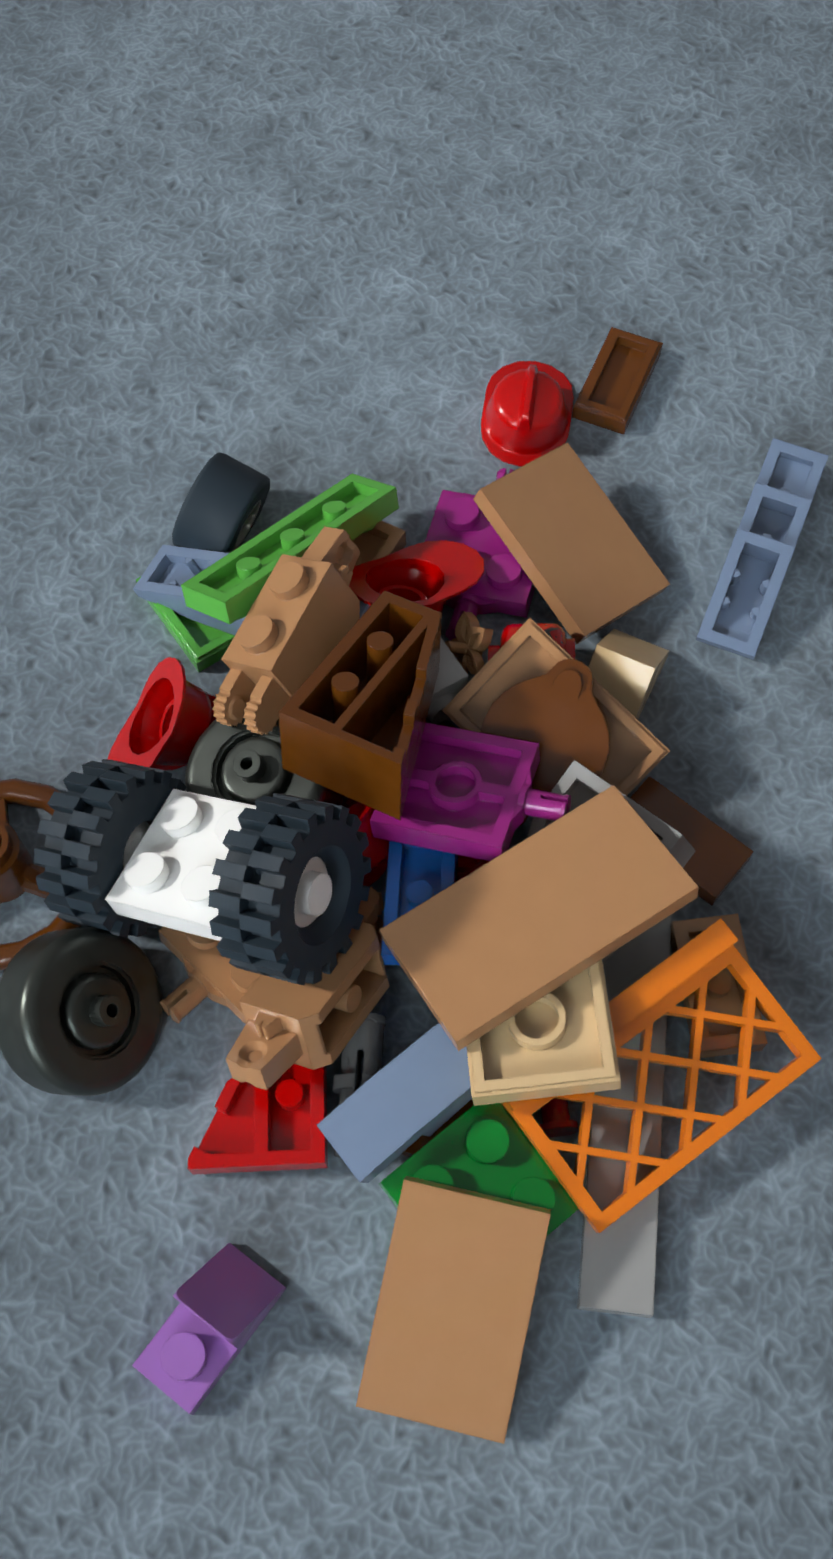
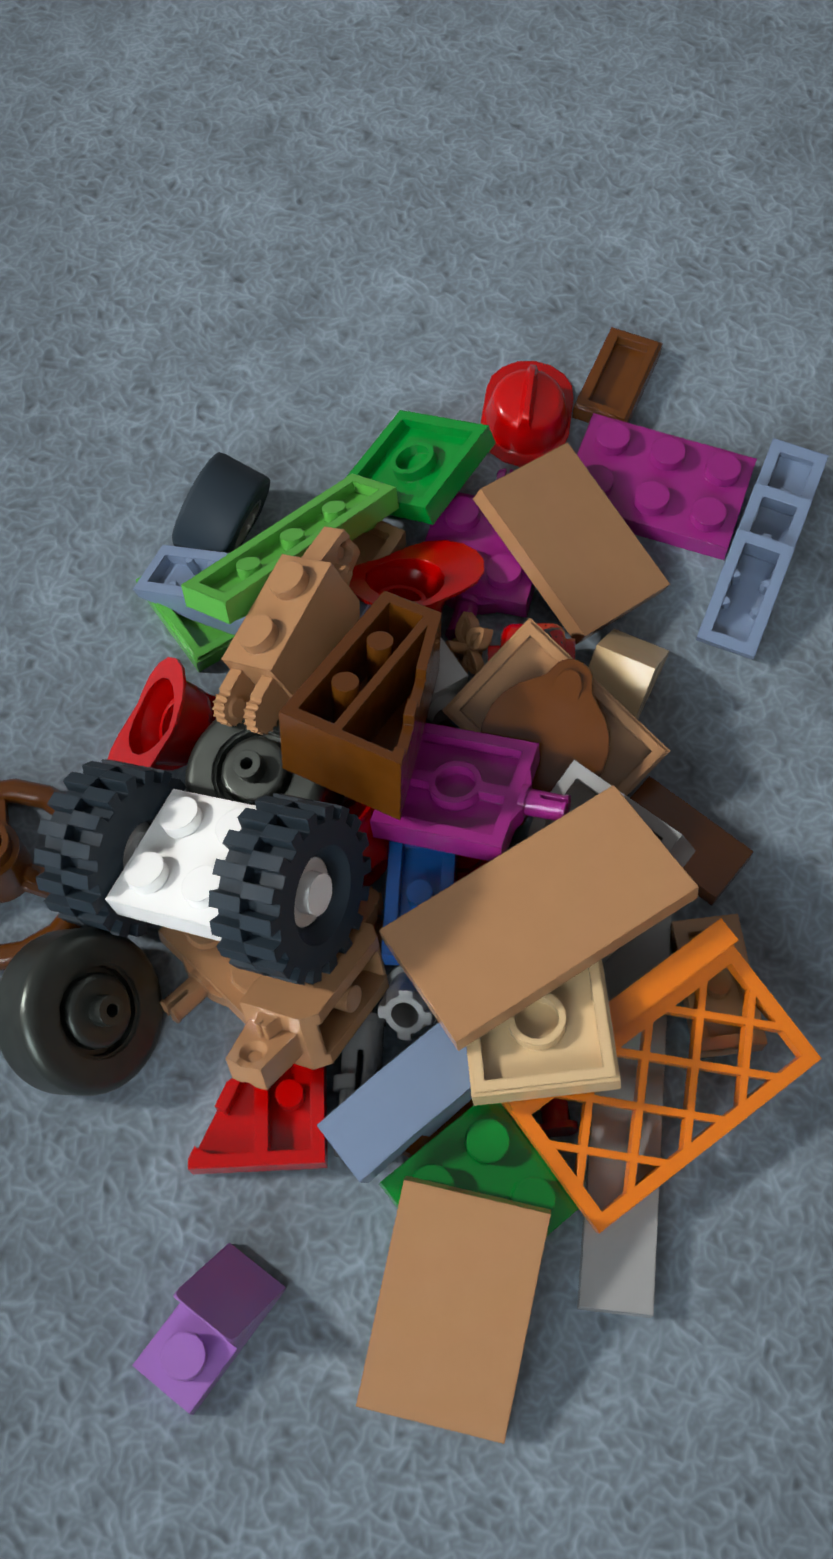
(404, 1006): none -> light grey hose
(425, 461): none -> green plate
(668, 484): none -> magenta plate

